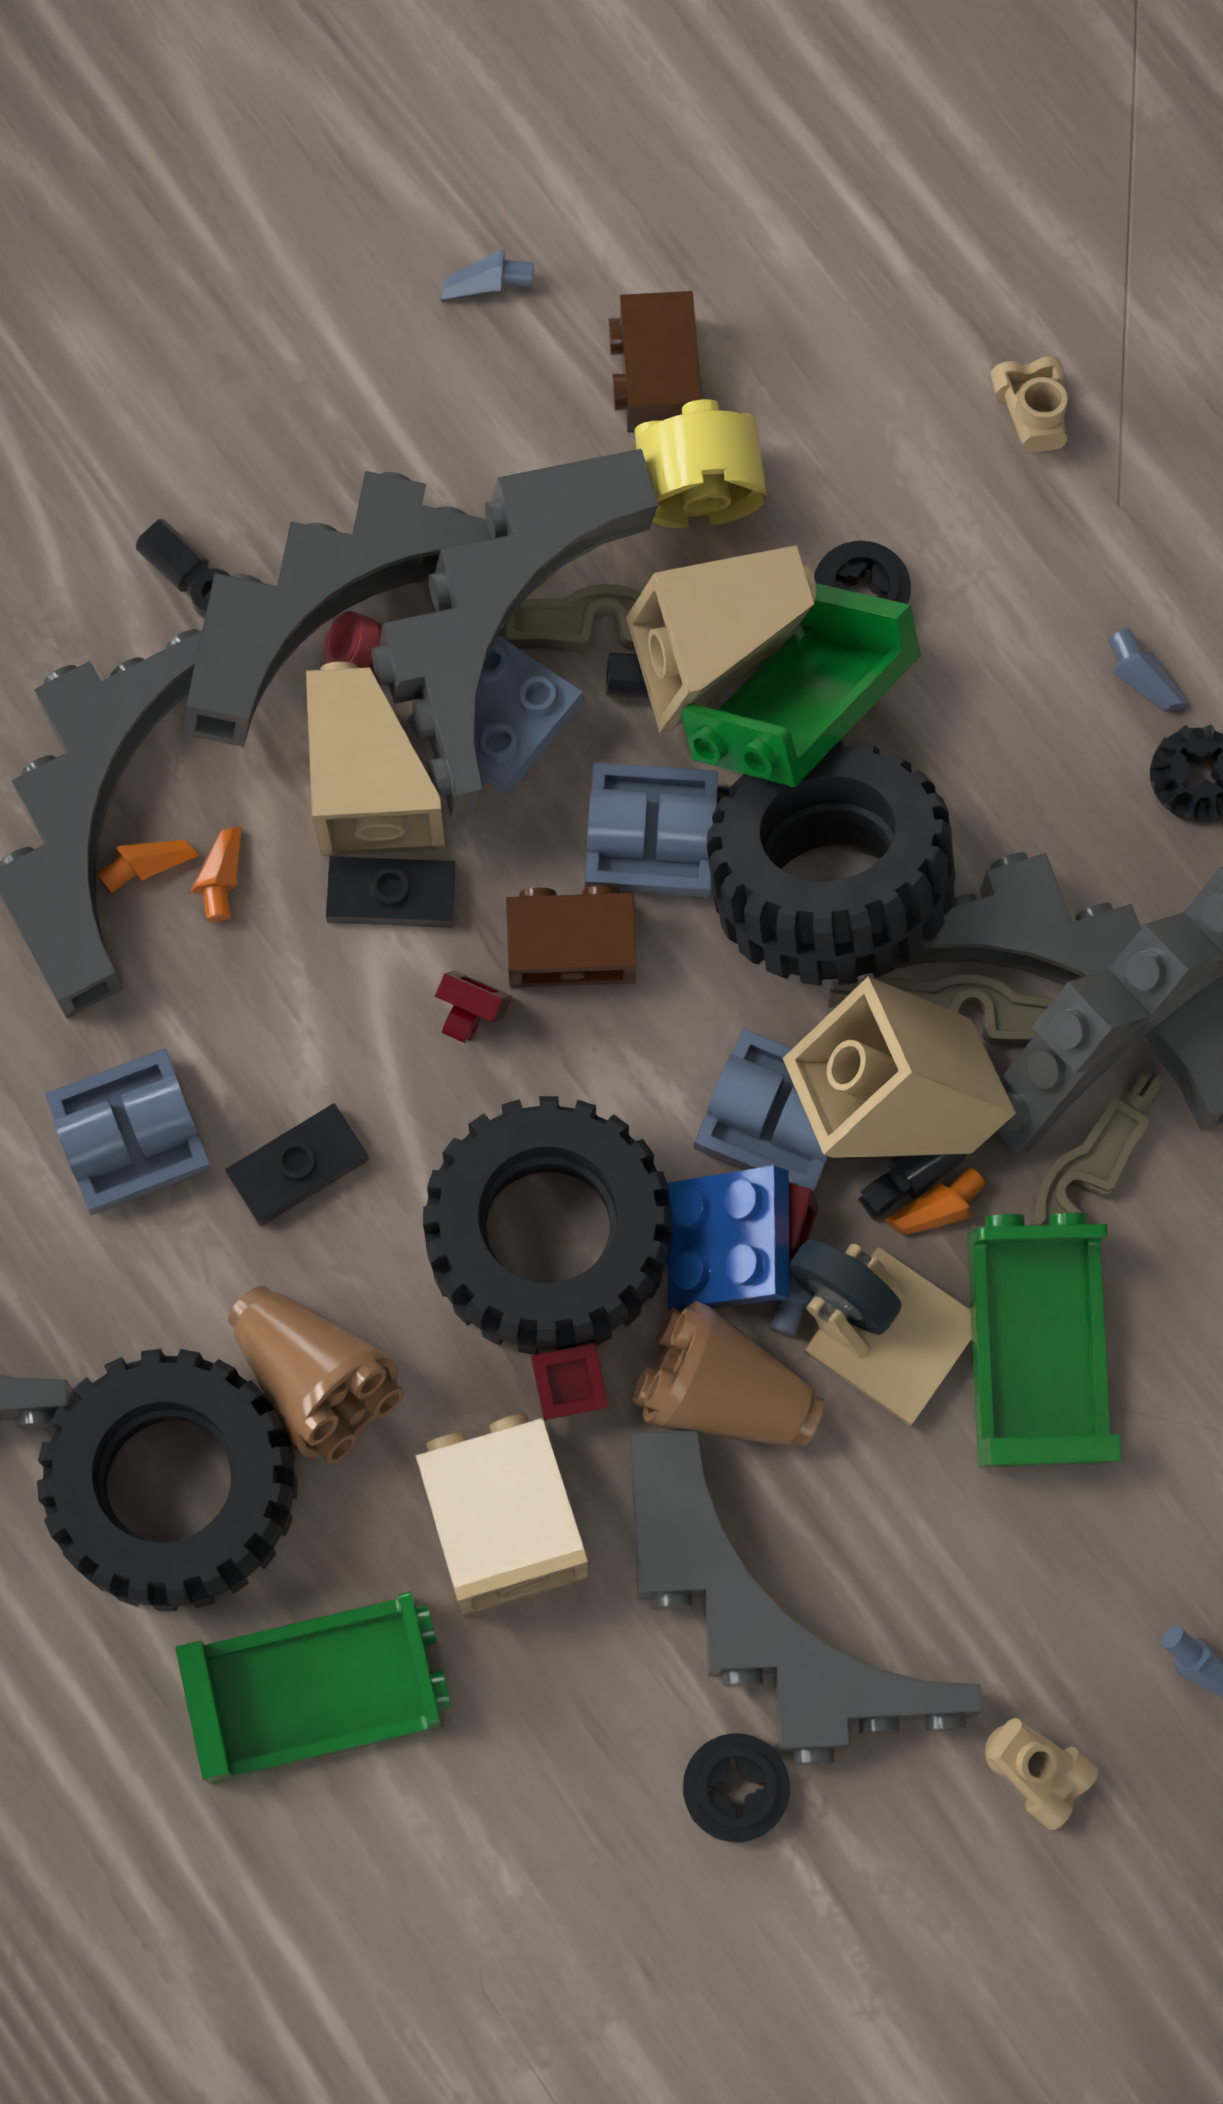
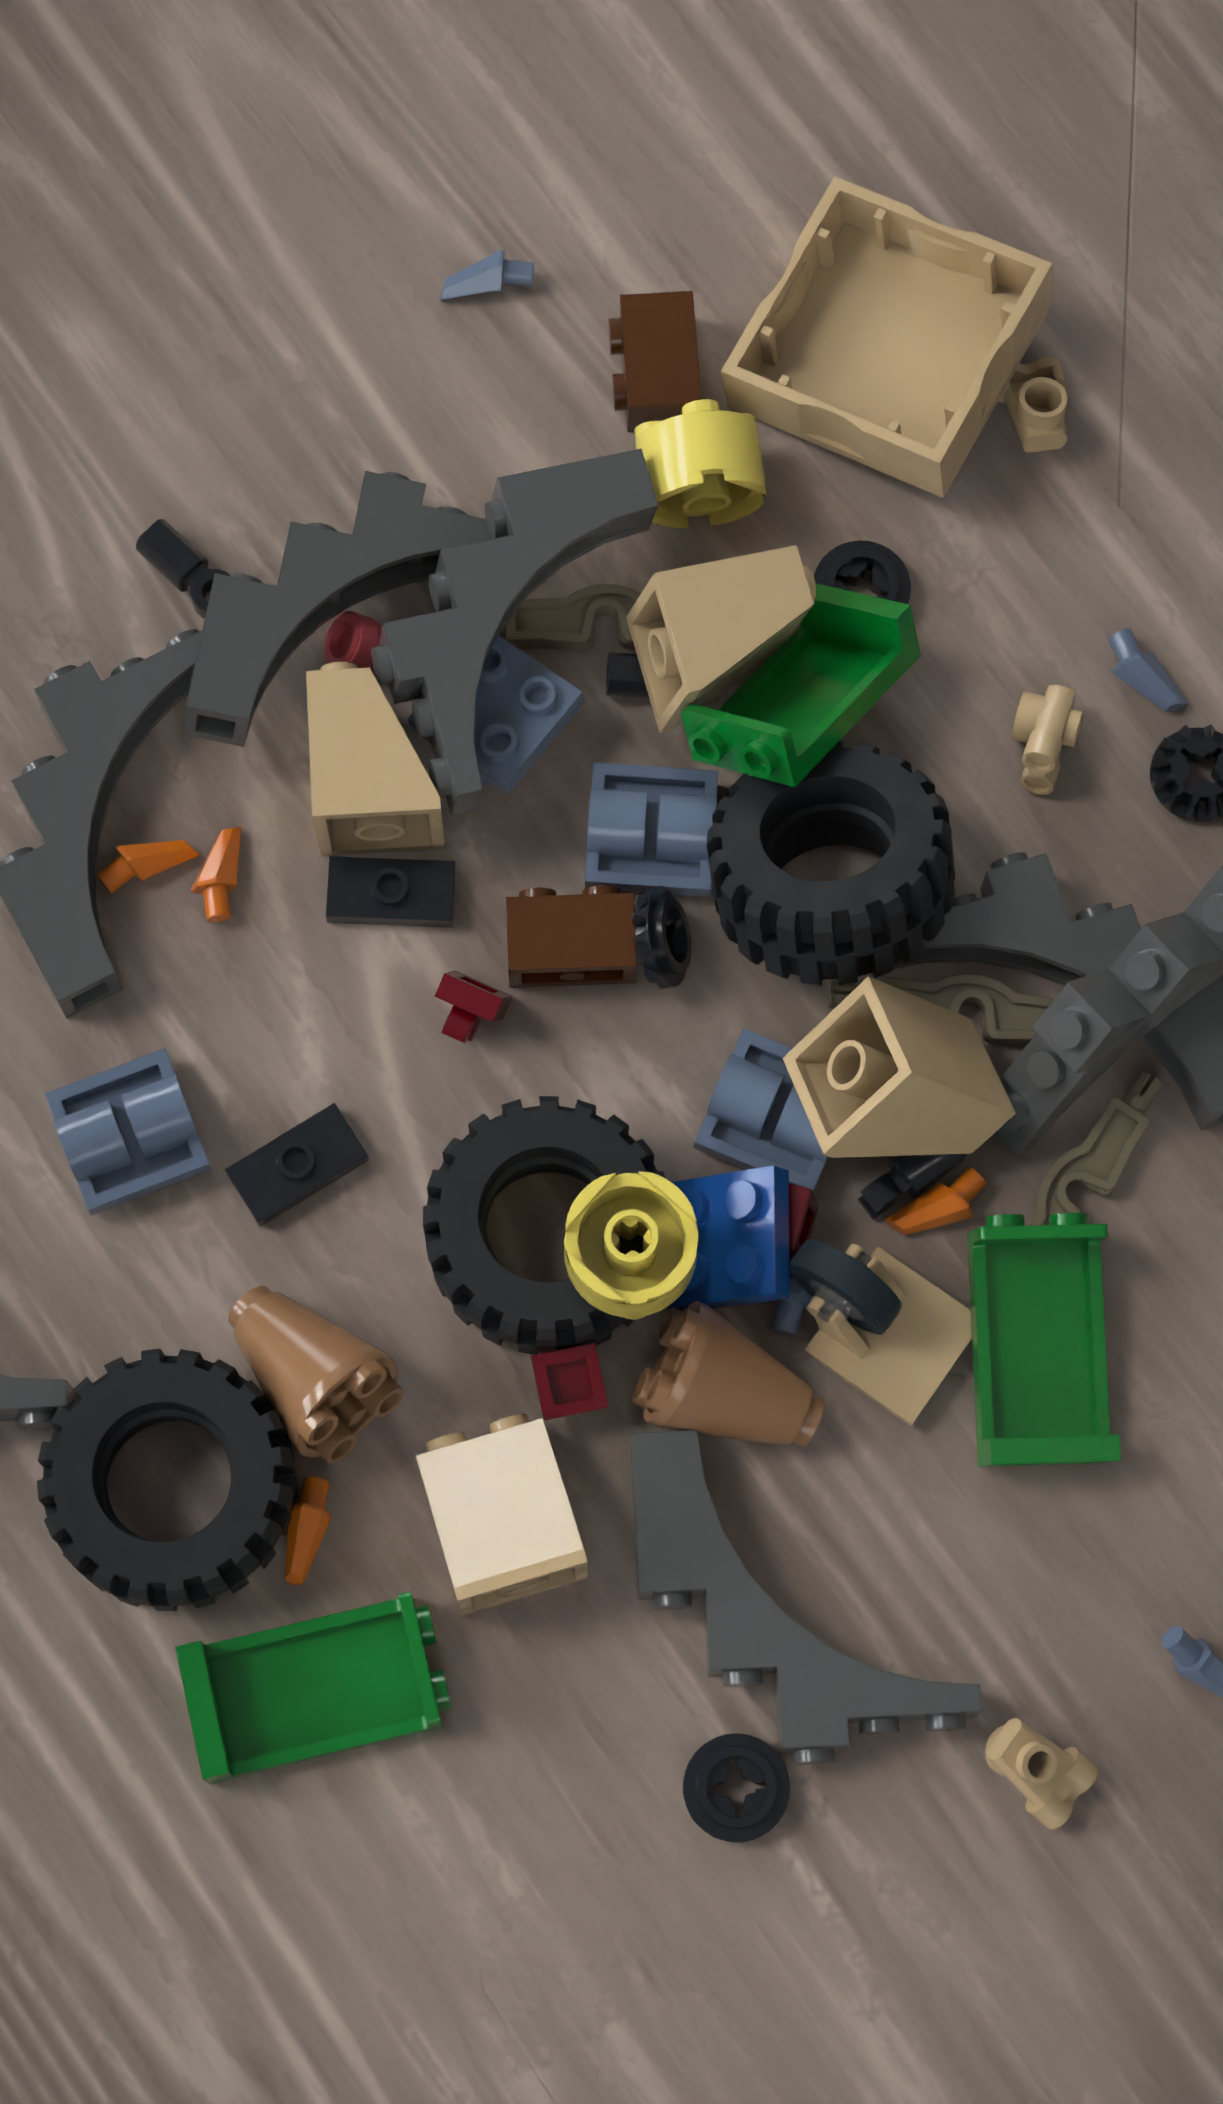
(306, 1529): none -> orange bar
(630, 1207): none -> light yellow brick
(661, 937): none -> black gear
(889, 336): none -> tan tile
(1046, 727): none -> tan plate

